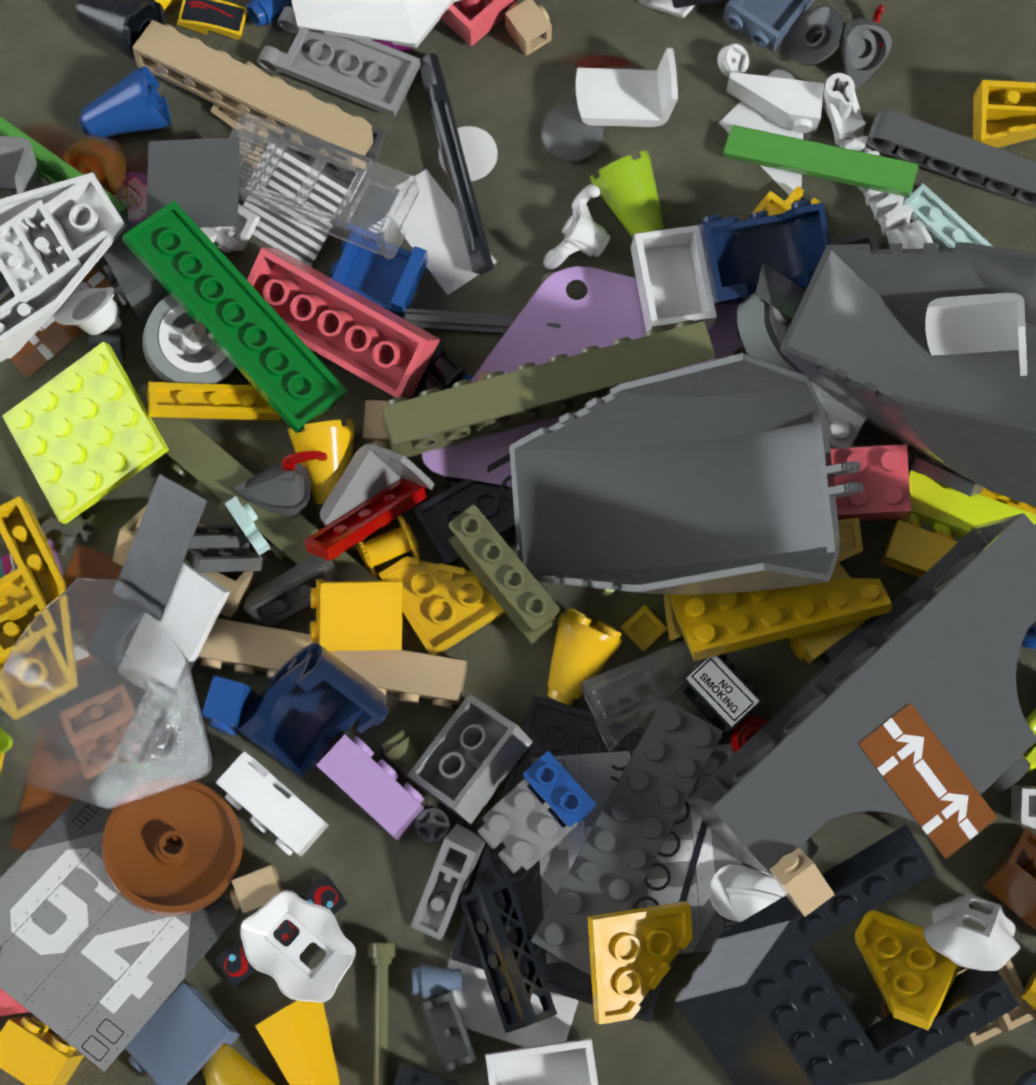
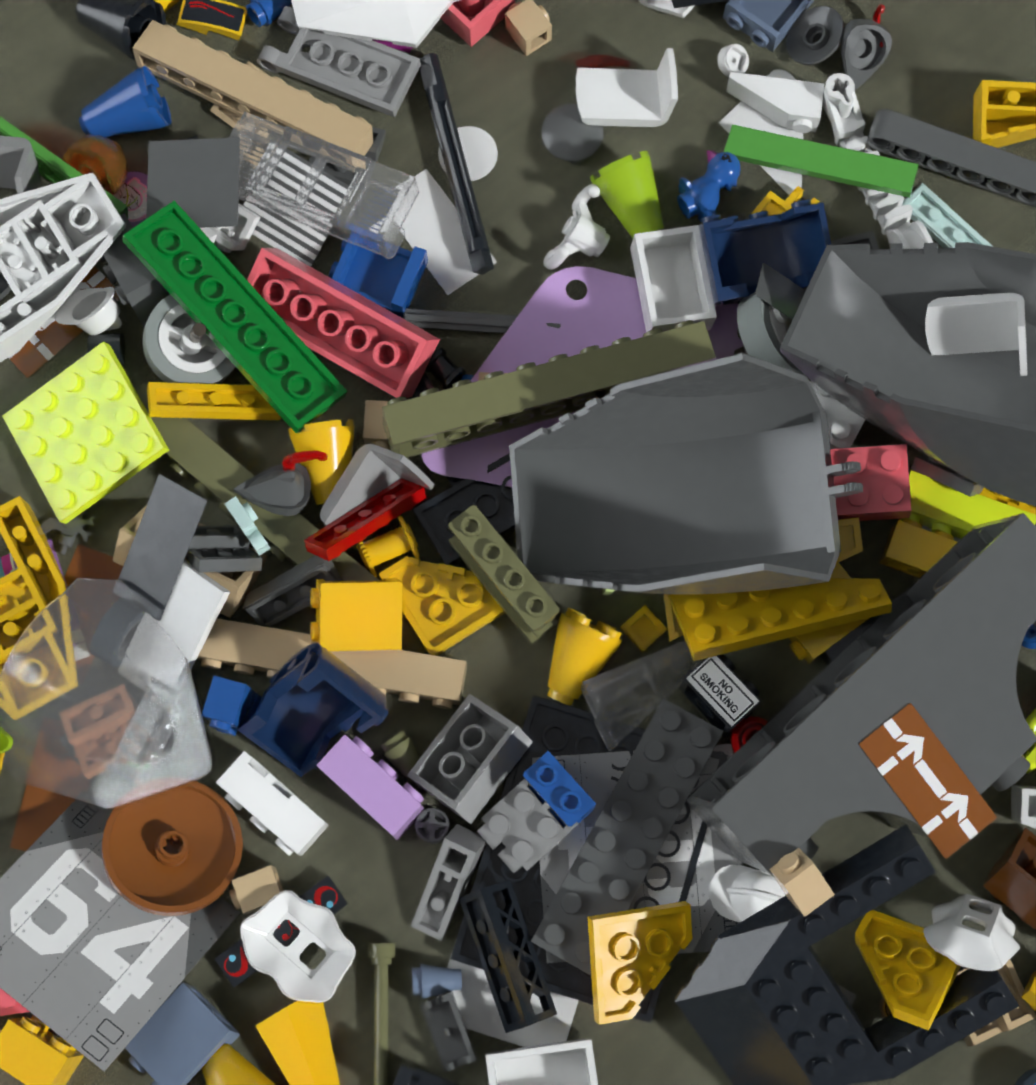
(703, 193): none -> blue animal

